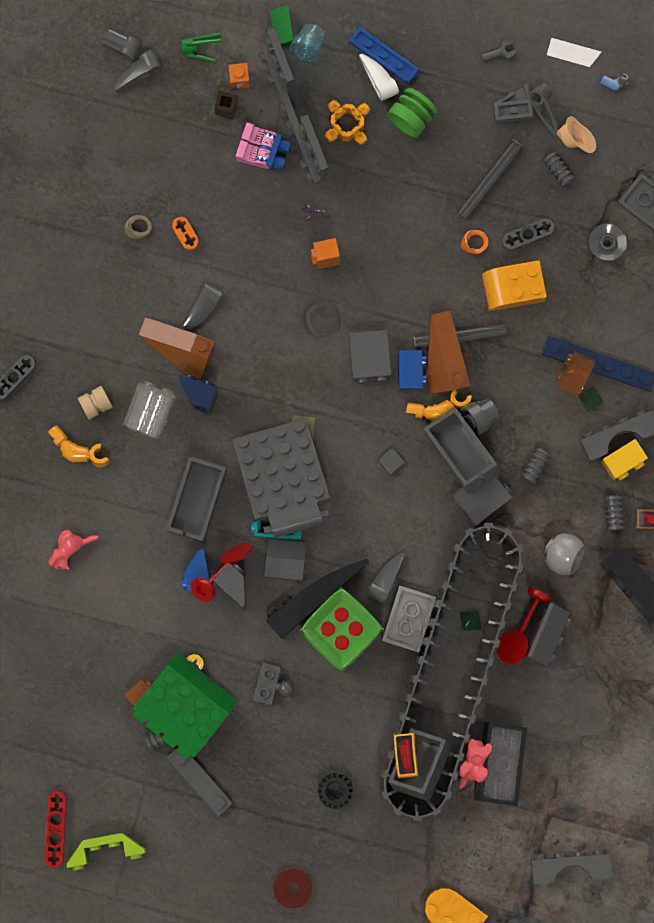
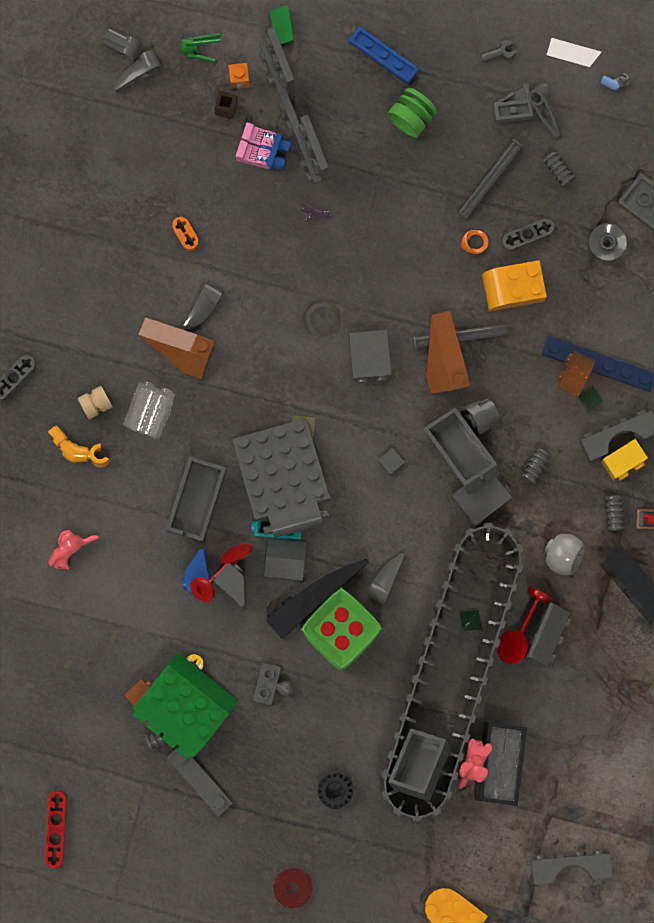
(80, 856): lime slope -> none
(135, 234): dark tan piece -> none
(200, 395): dark blue slope -> none
(308, 43): clear light blue piece -> none
(325, 253): orange brick -> none
(356, 132): light orange piece -> none
(380, 79): white piece -> none
(406, 755): slope -> none
(409, 619): light grey plate -> none
(411, 370): blue brick -> none
(434, 412): light orange piece -> none
(576, 135): light nougat piece -> none

